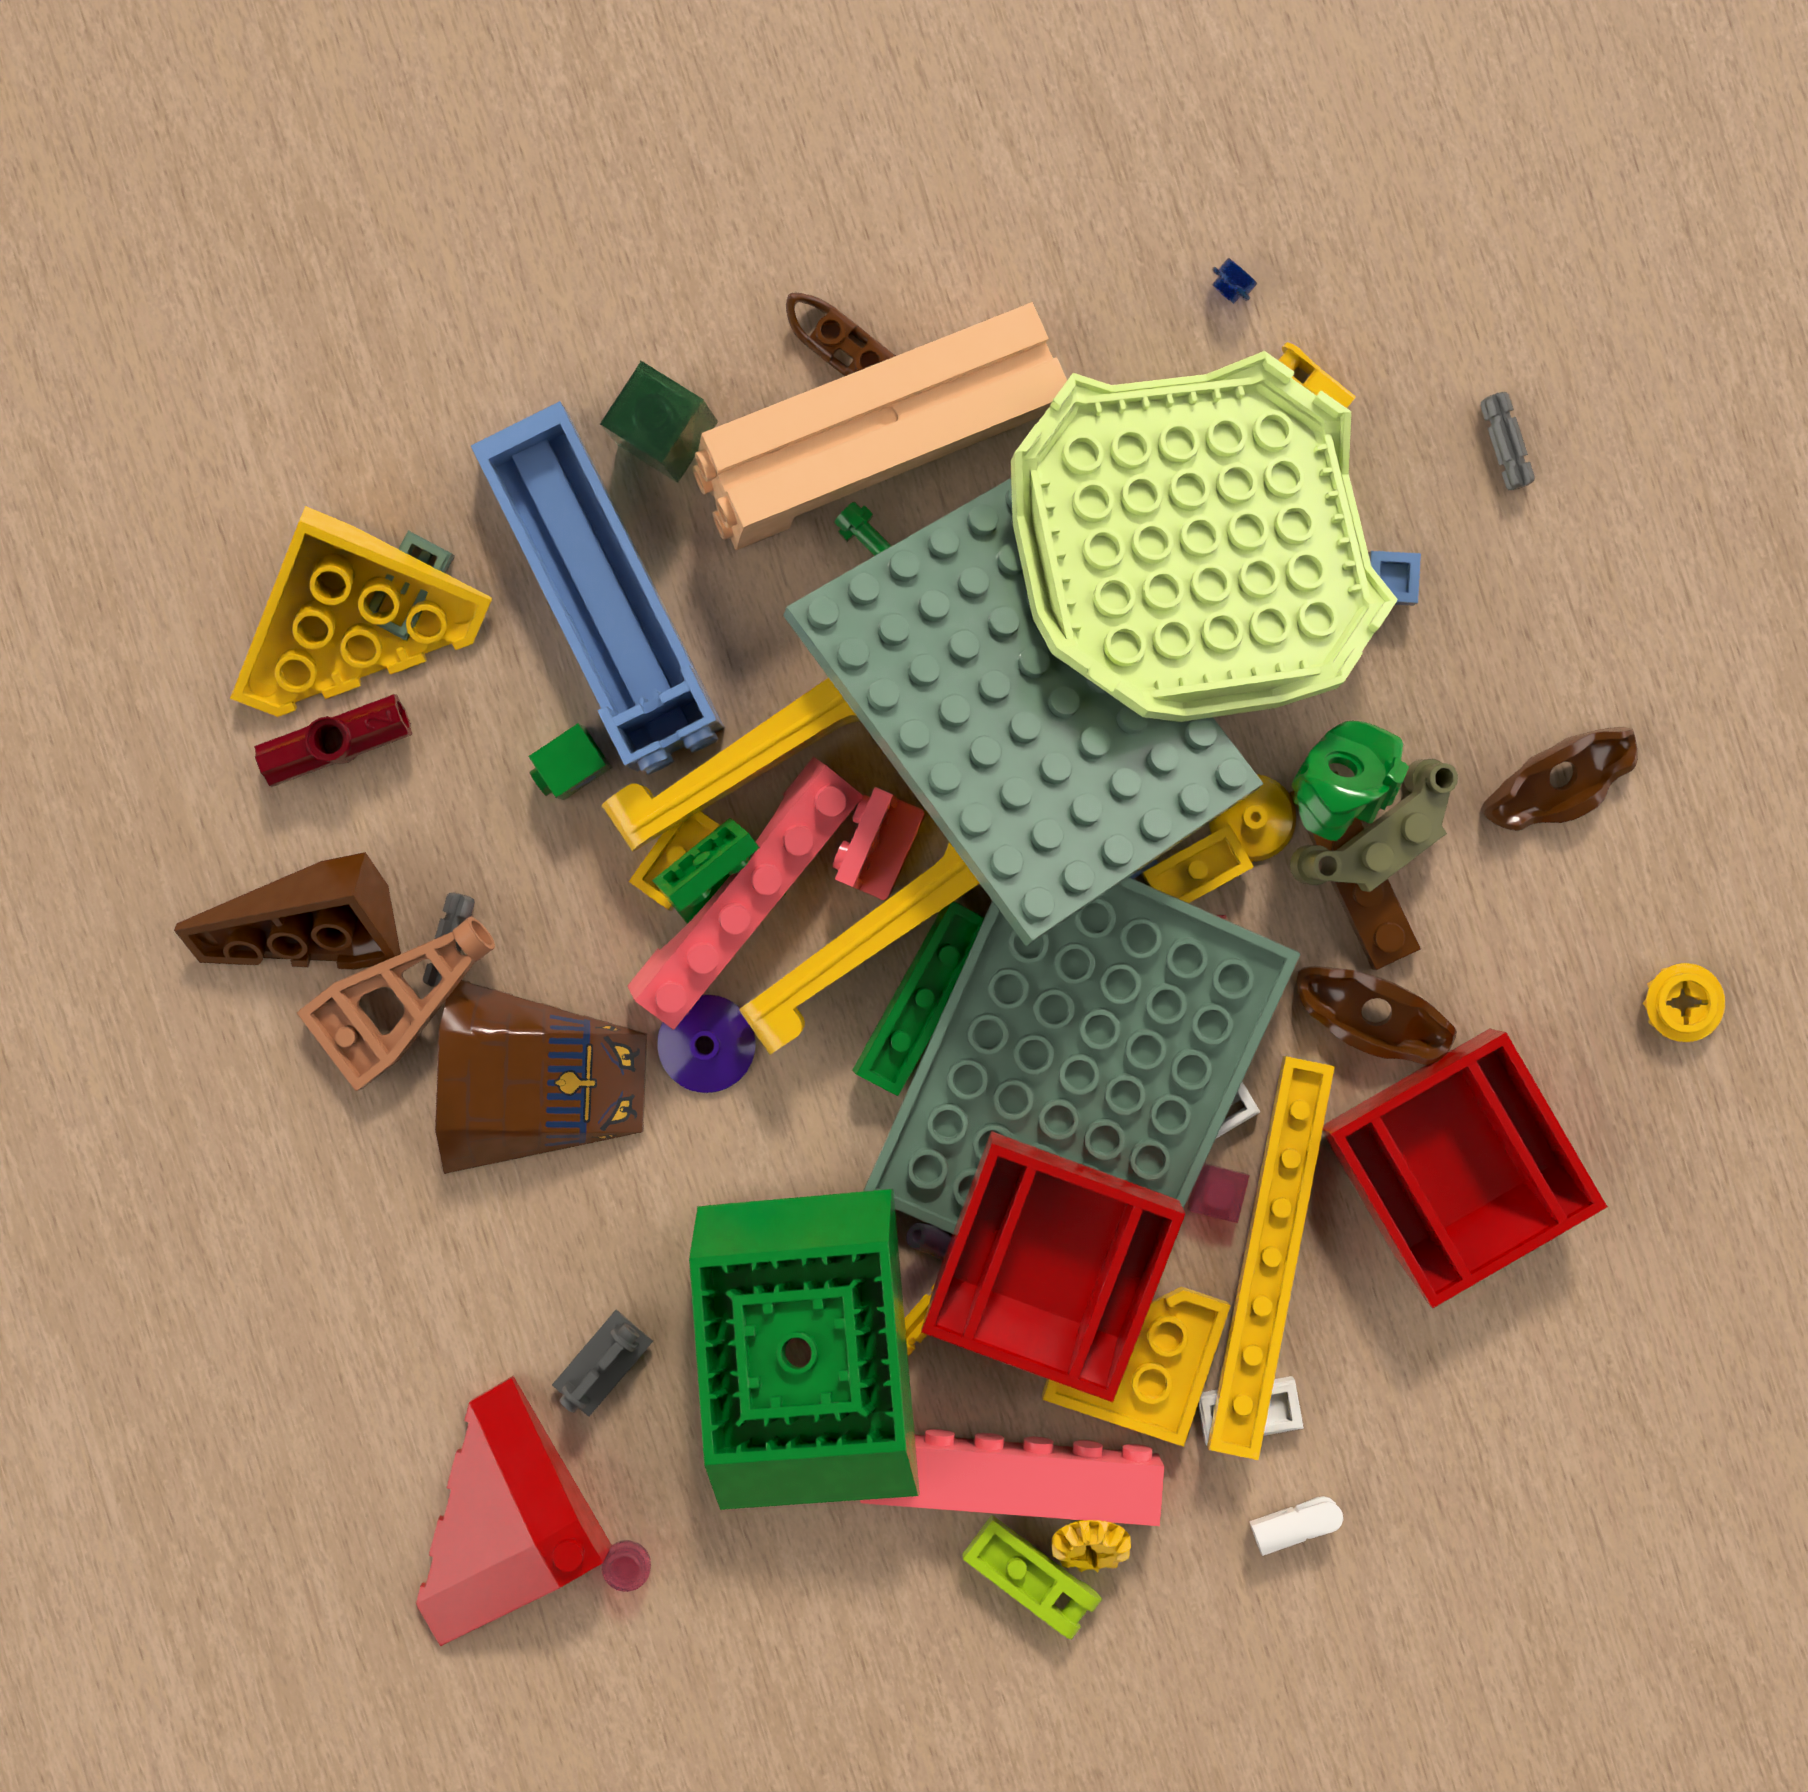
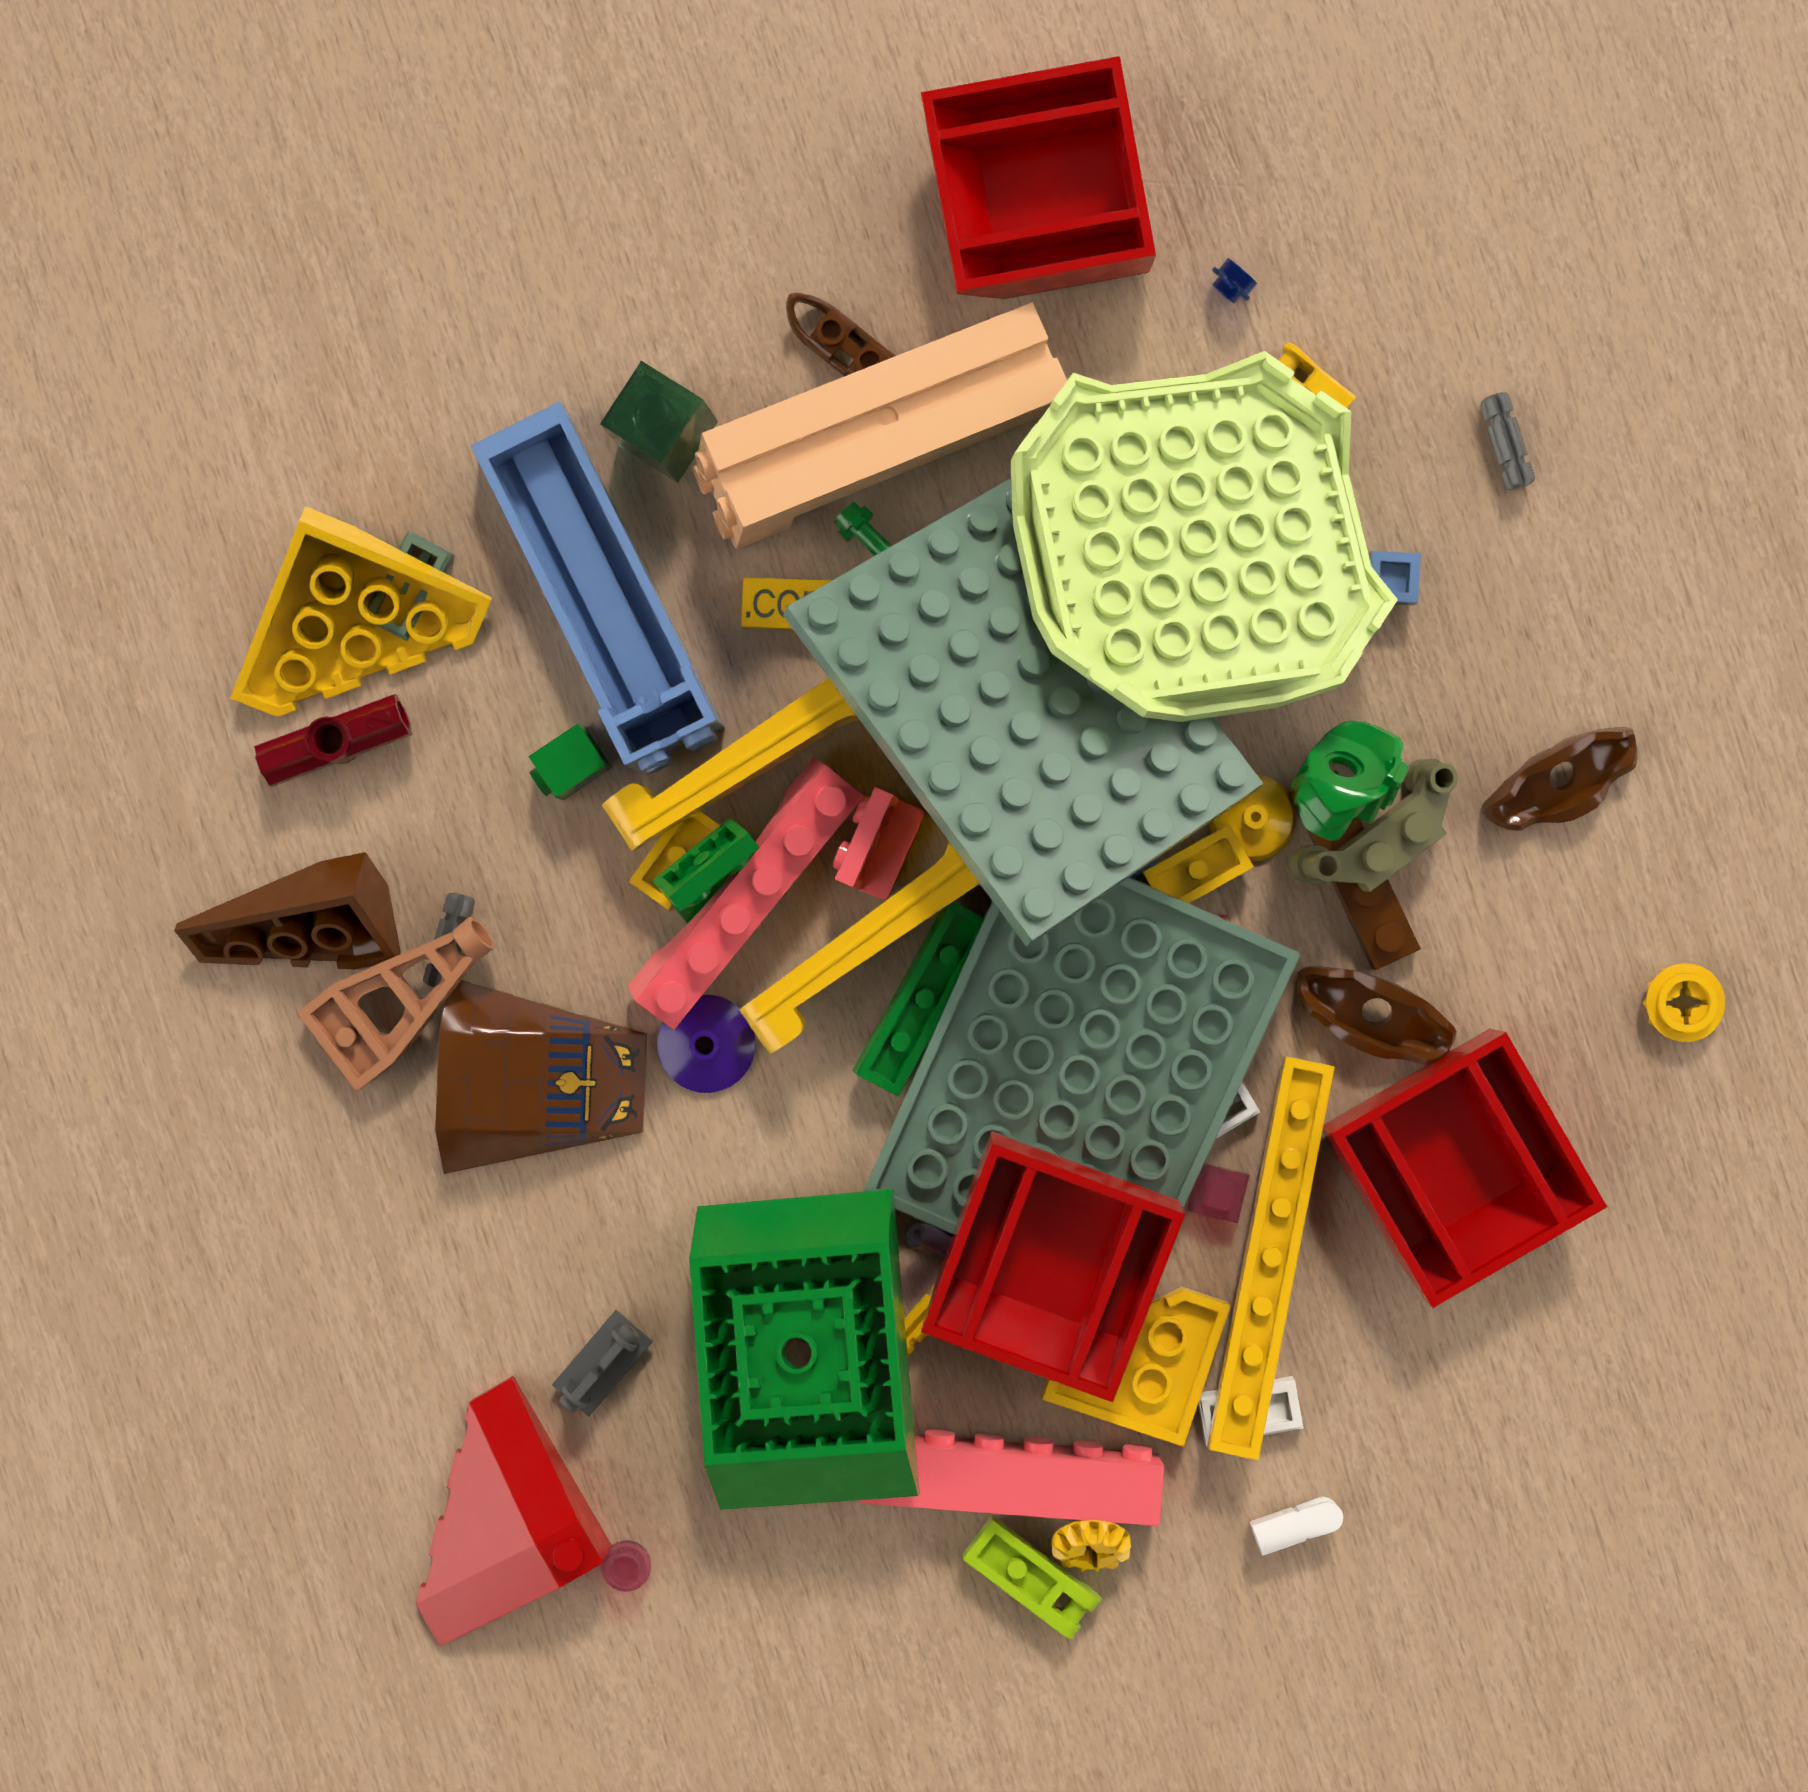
(767, 598): none -> yellow tile
(1039, 180): none -> red slope

